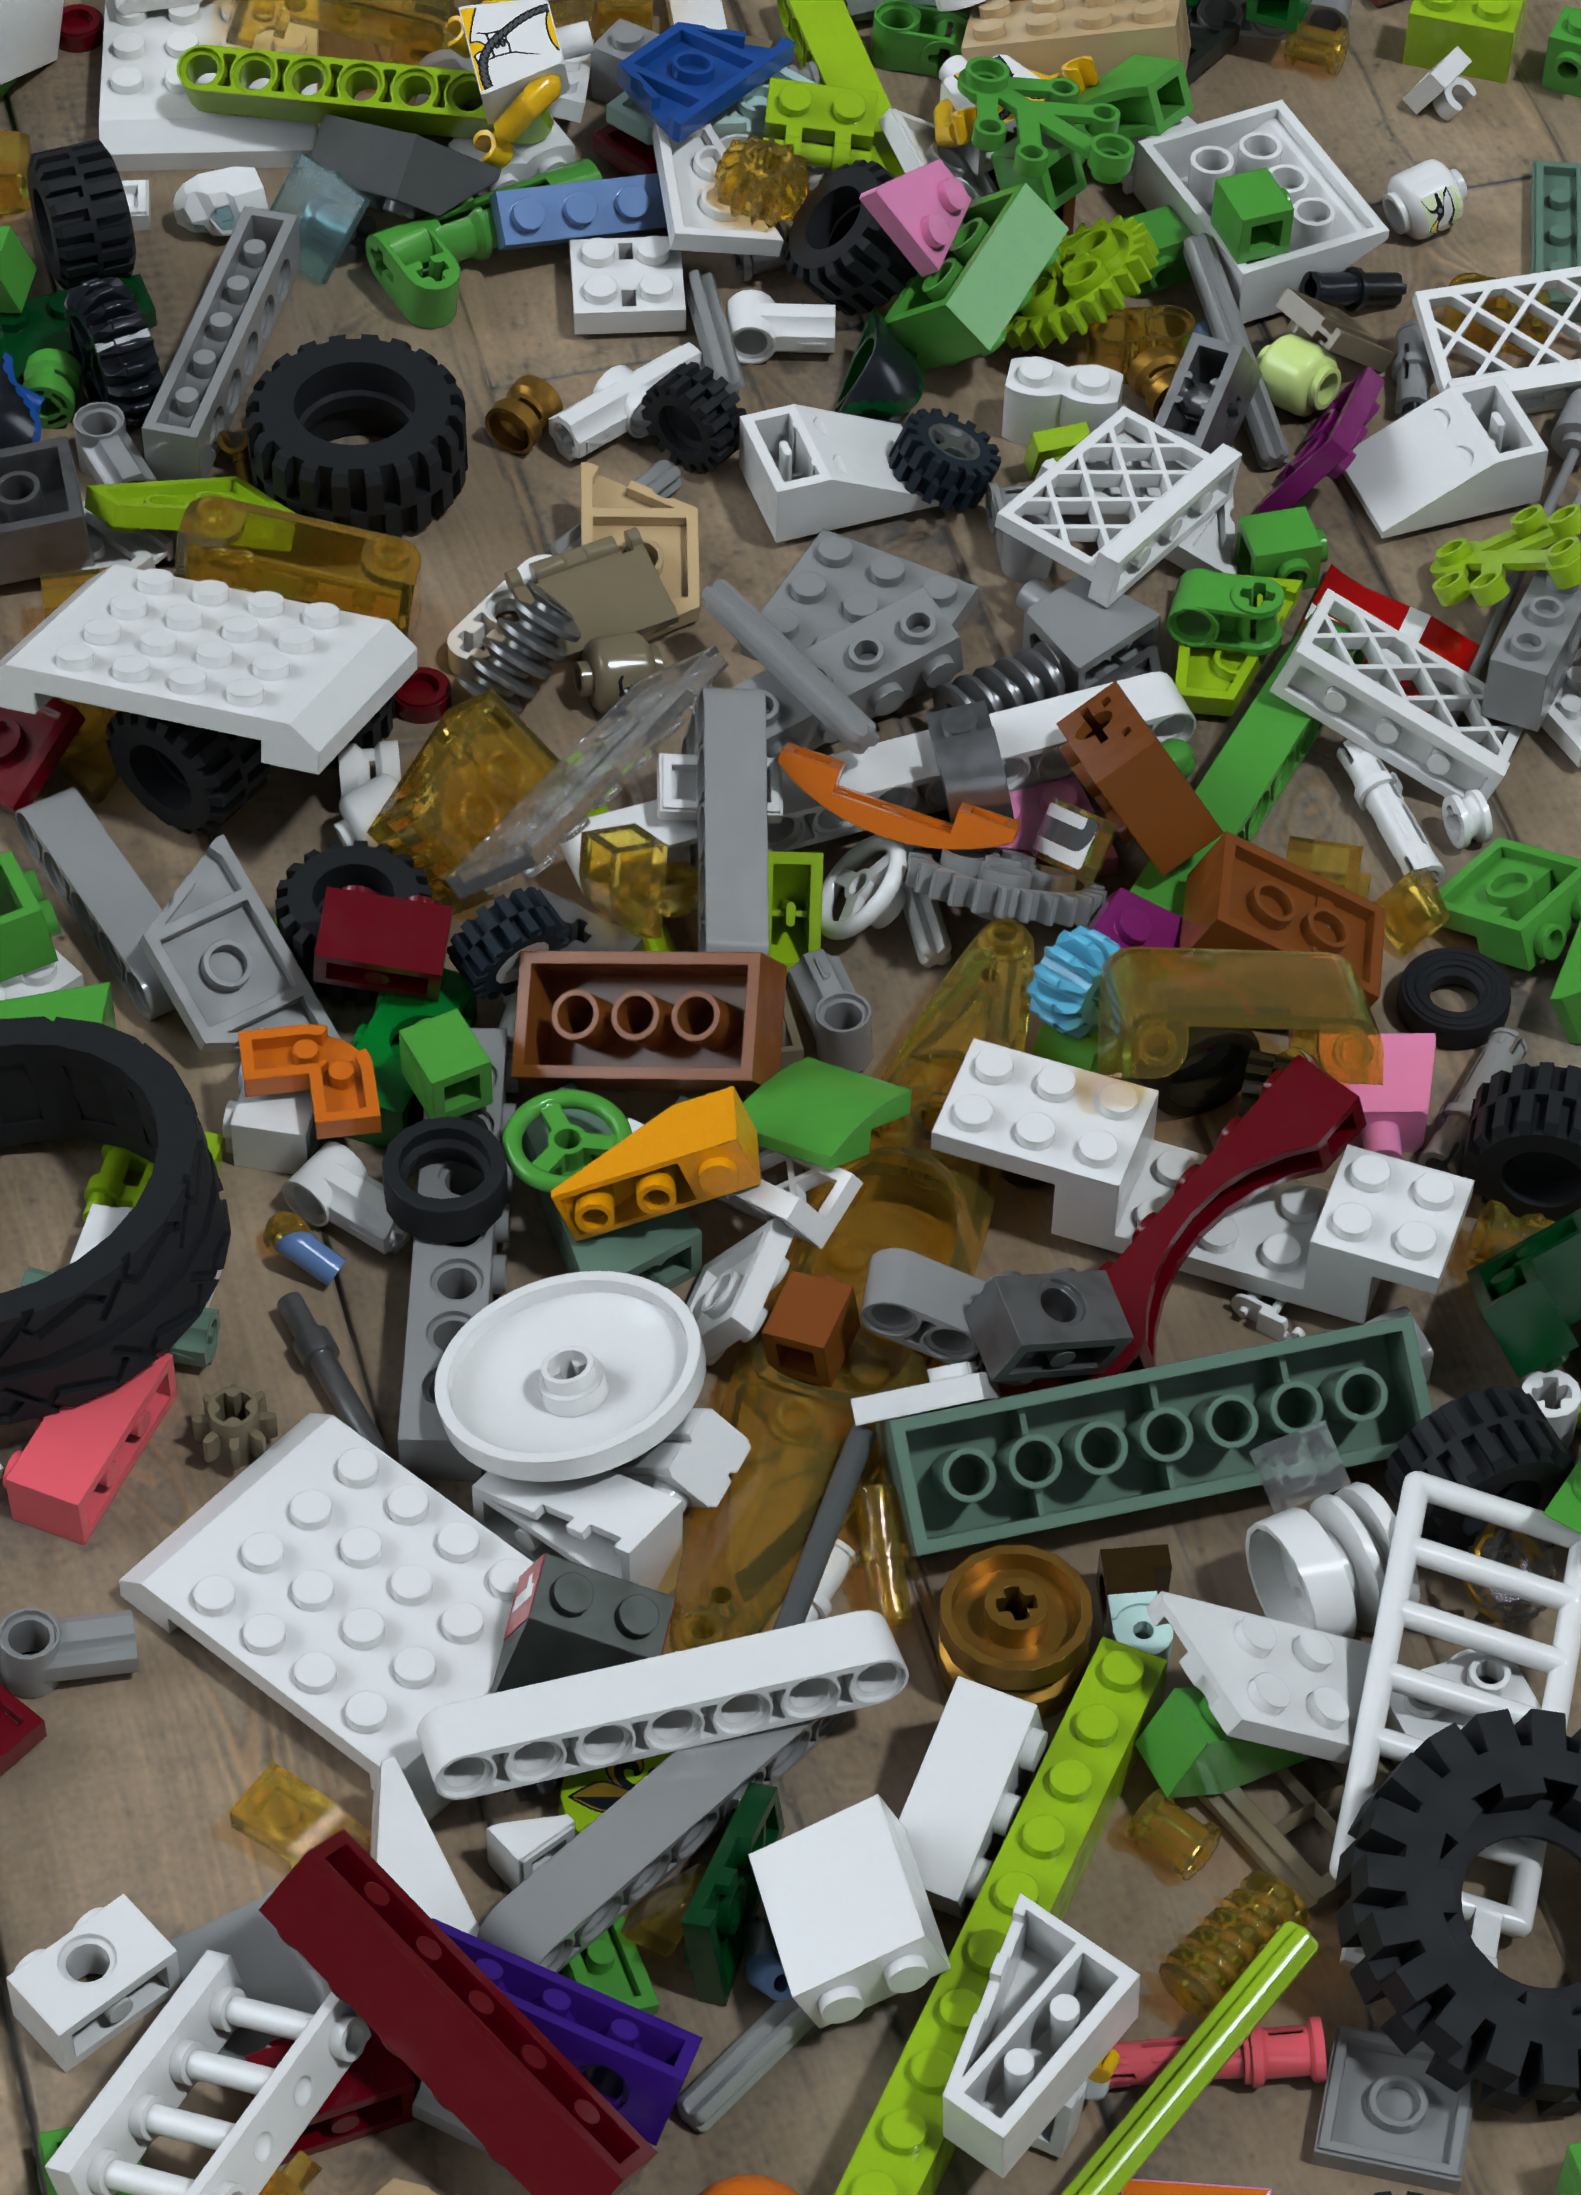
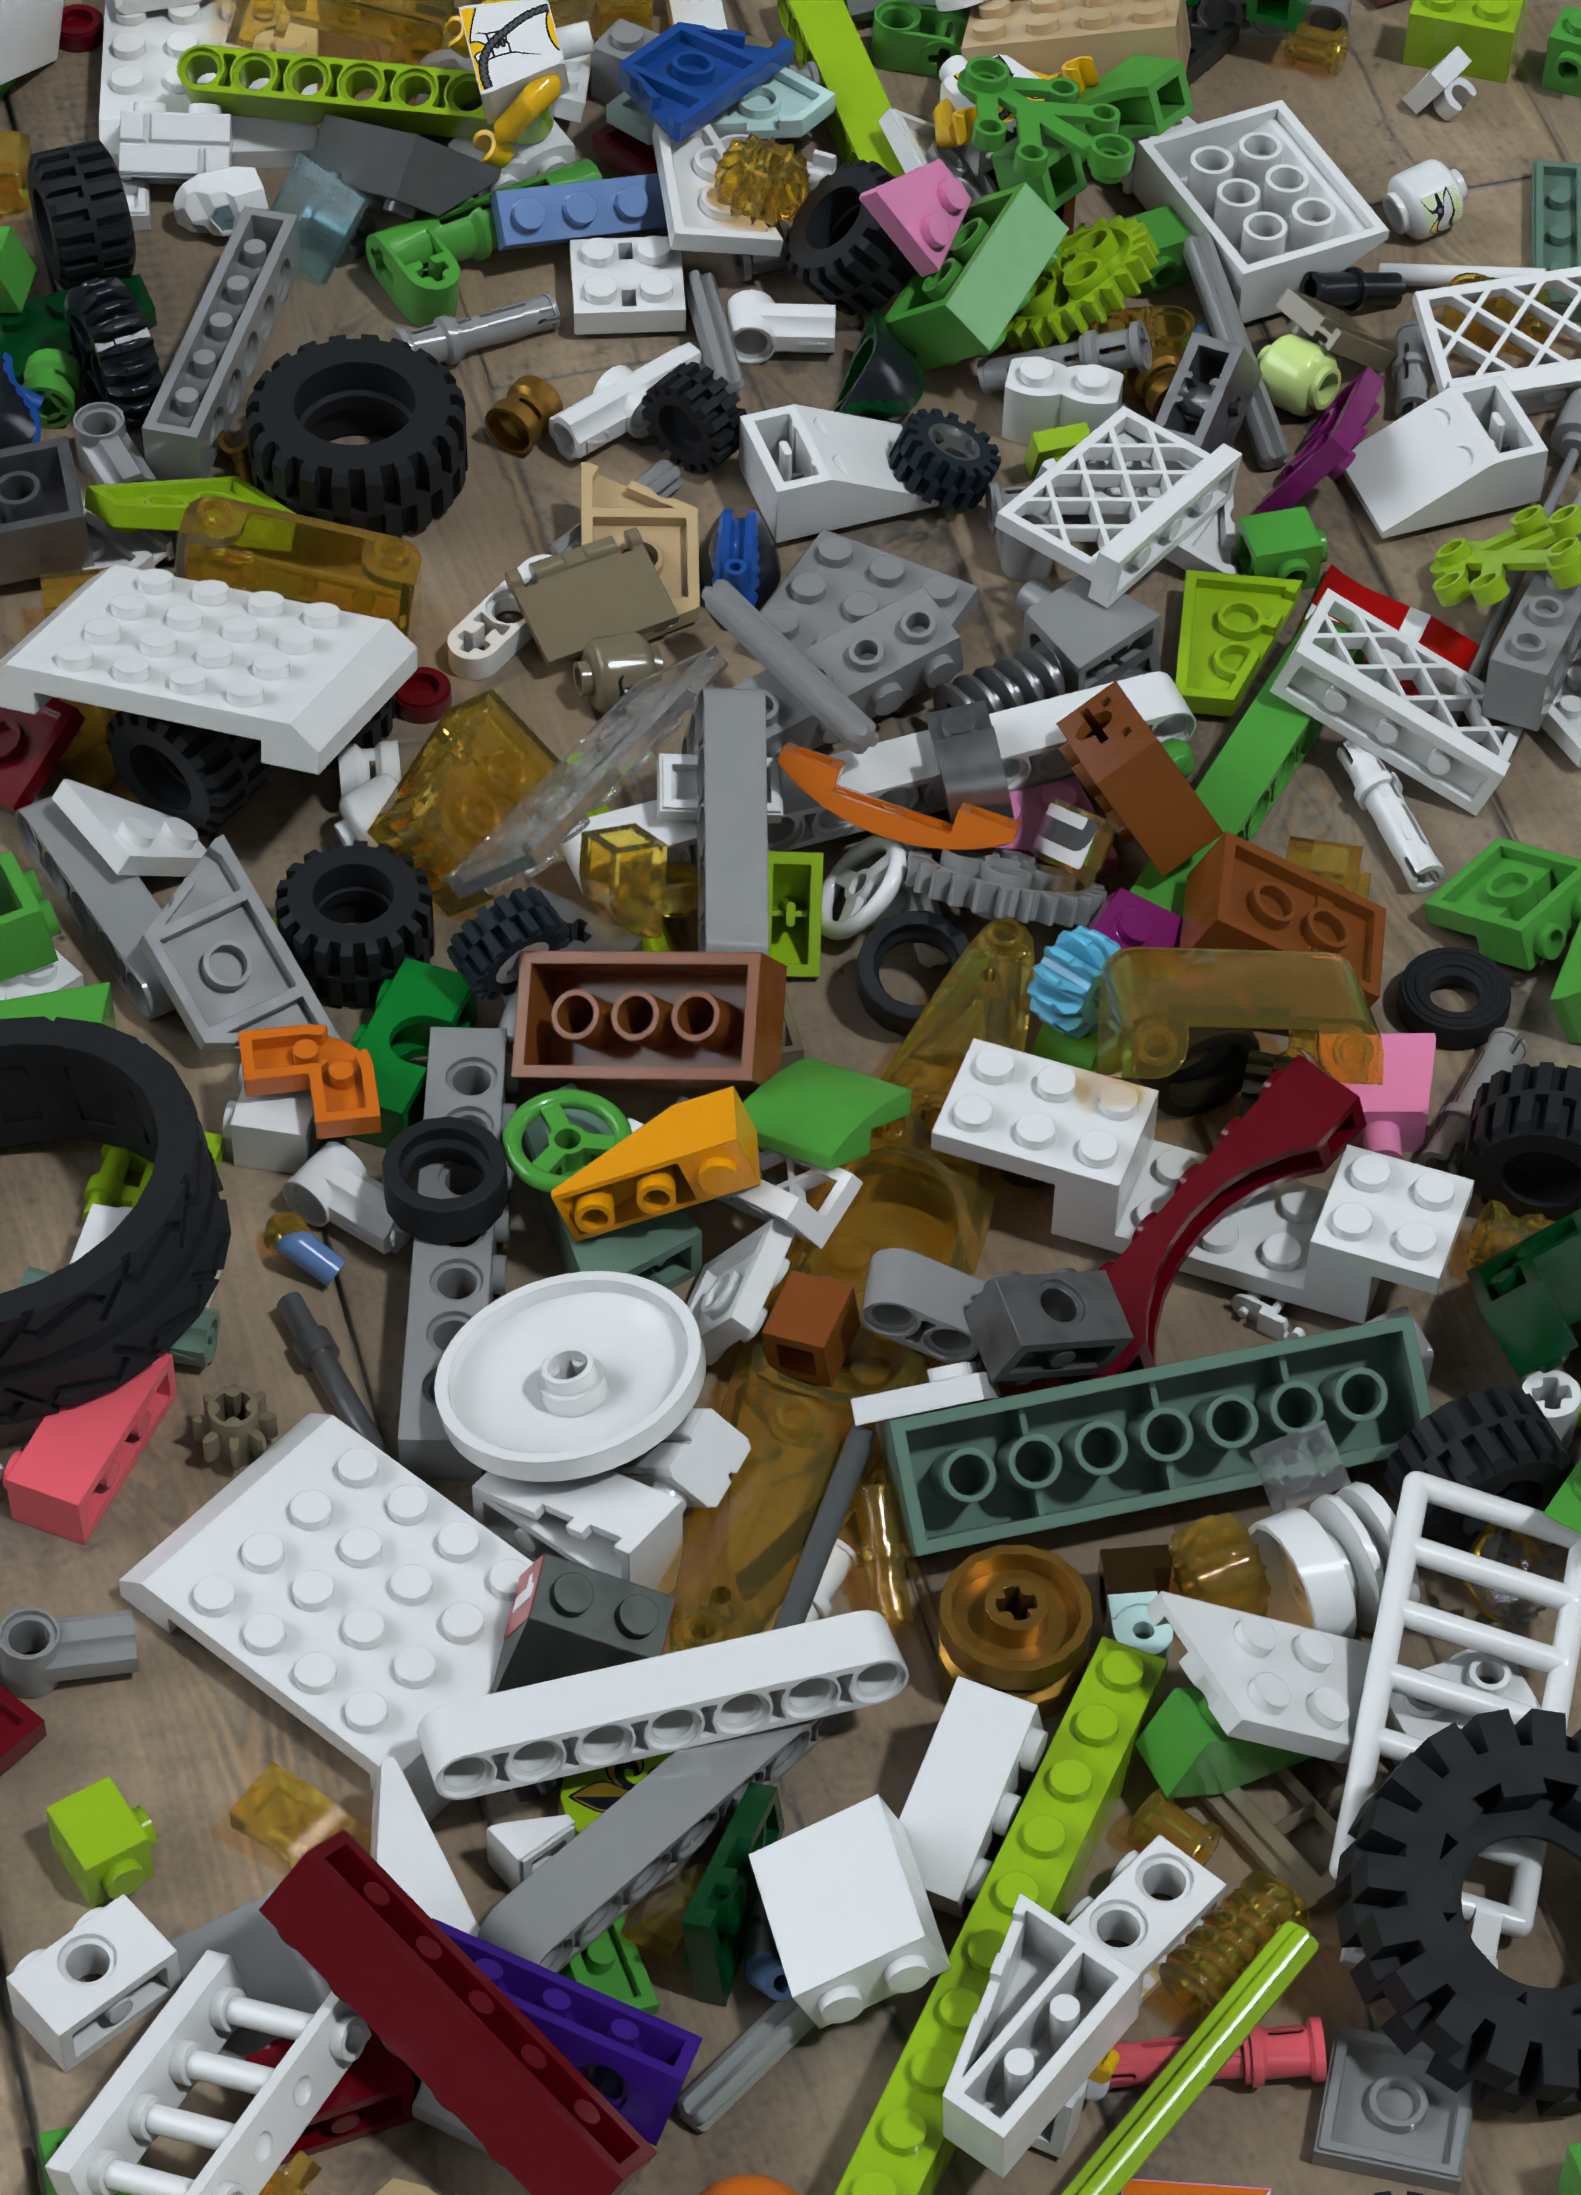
(102, 1841): none -> lime brick
(130, 835): none -> white wing
(173, 145): none -> white brick
(382, 942): dark red brick -> none
(446, 1065): bright green brick -> none
(451, 338): none -> light grey pin
(523, 649): flat silver piece -> none
(742, 555): none -> blue hat
(824, 116): lime plate -> none
(833, 1010): light grey piece -> none
(891, 932): none -> black tyre
(1090, 348): none -> light grey pin
(1145, 1923): none -> white brick
(1220, 1564): none -> clear yellow gear
(1222, 608): bright green piece -> none
(1252, 215): bright green brick -> none
(1413, 910): clear yellow slope -> none
(1441, 275): none -> white bar
(1467, 818): white bush -> none

